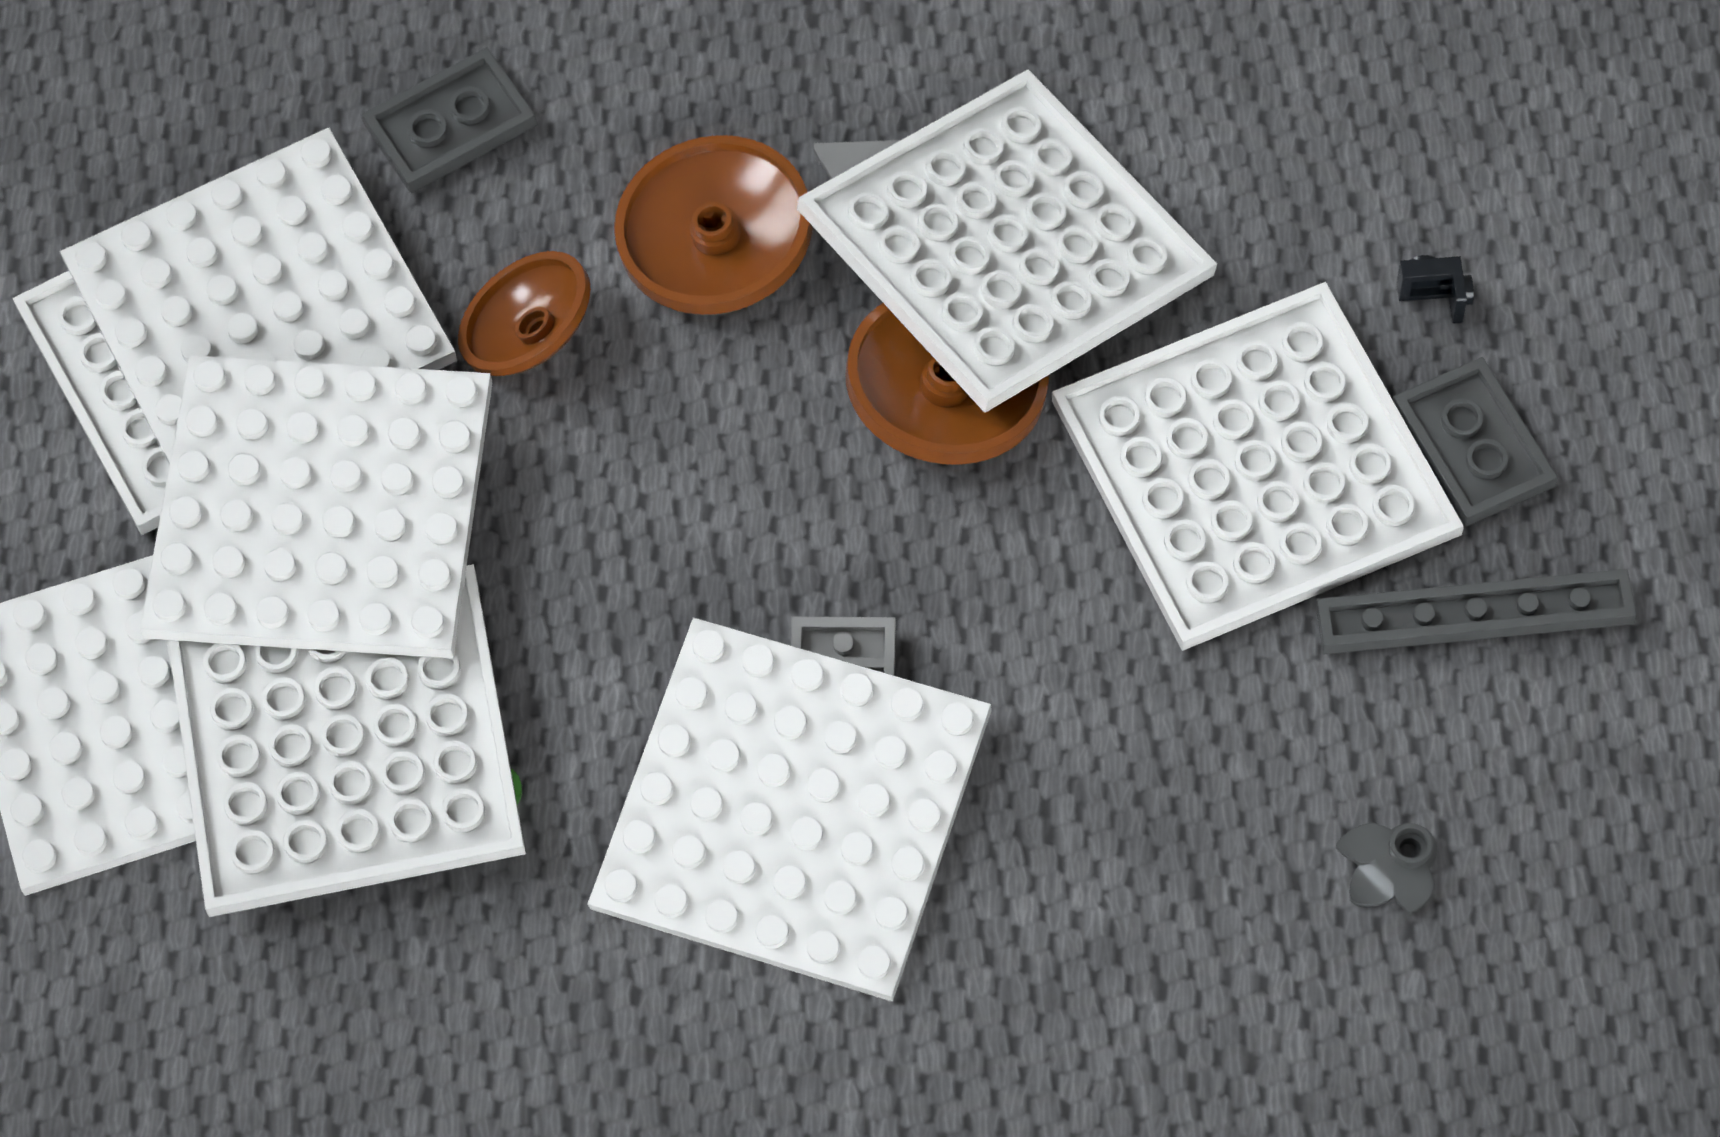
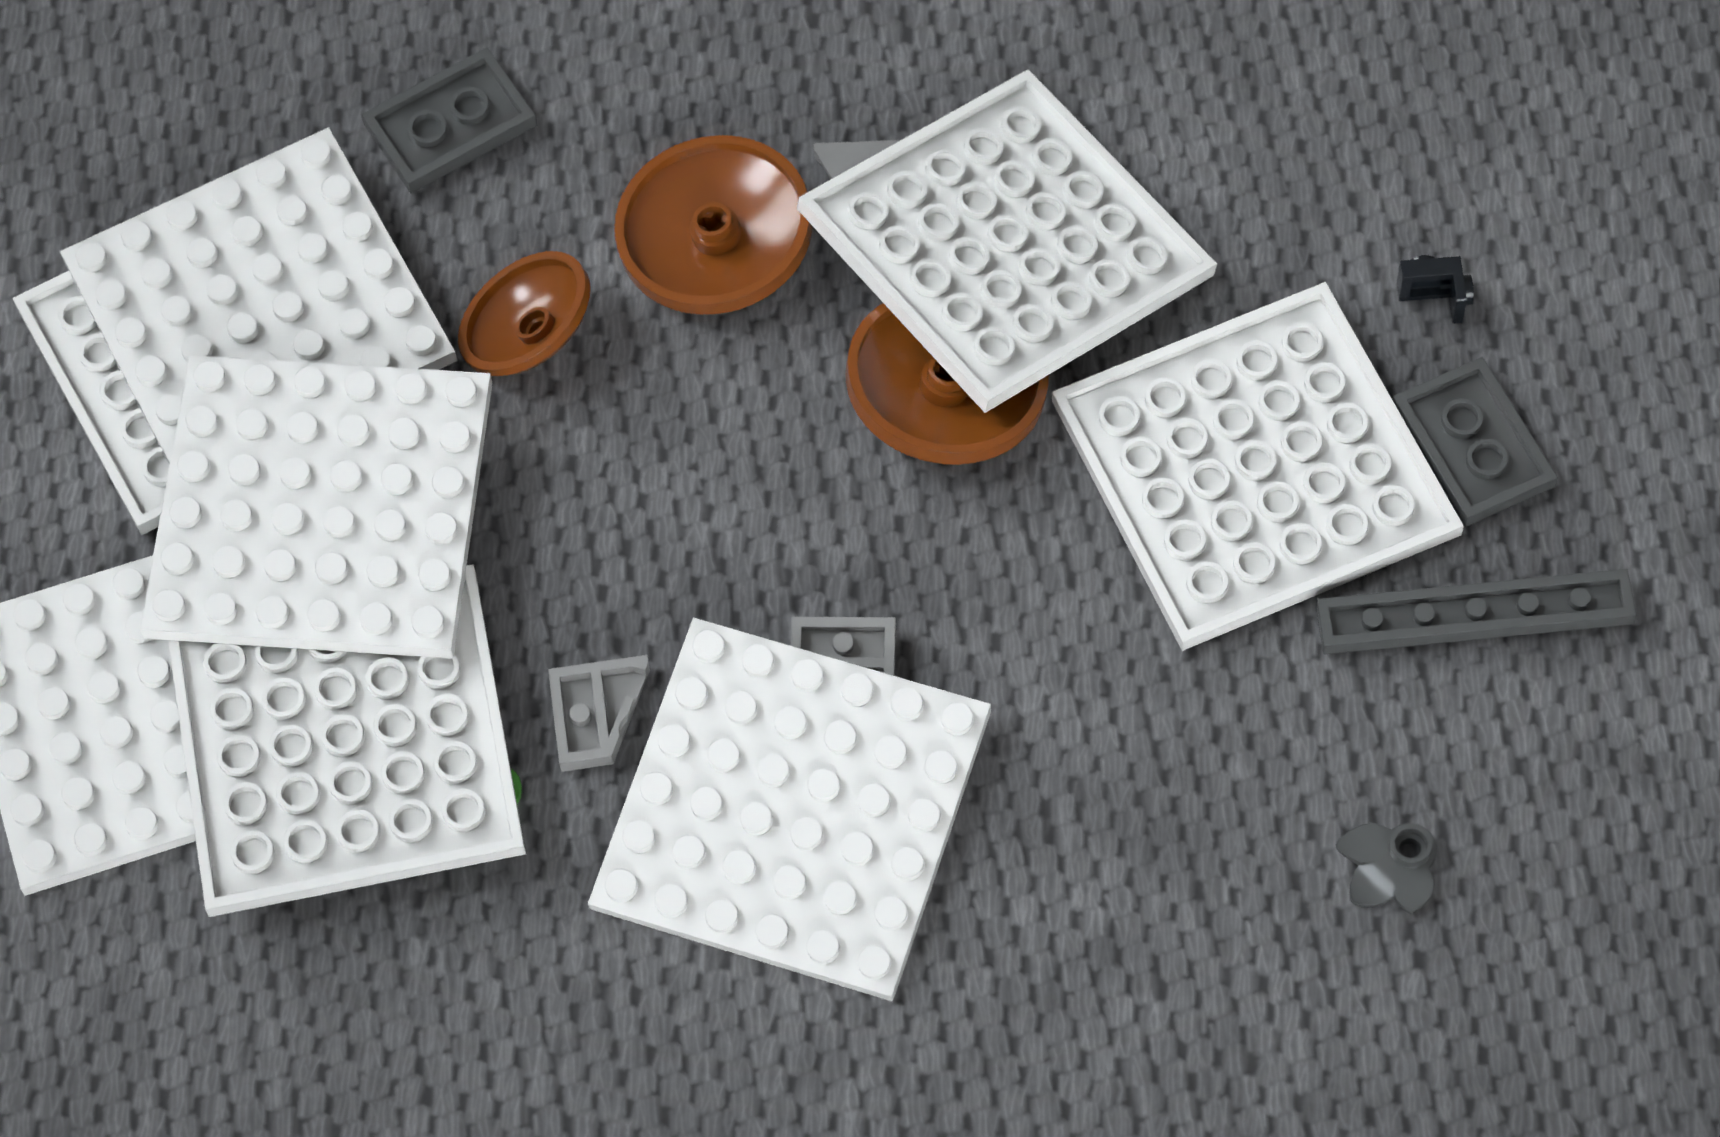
(595, 708): none -> light grey wing

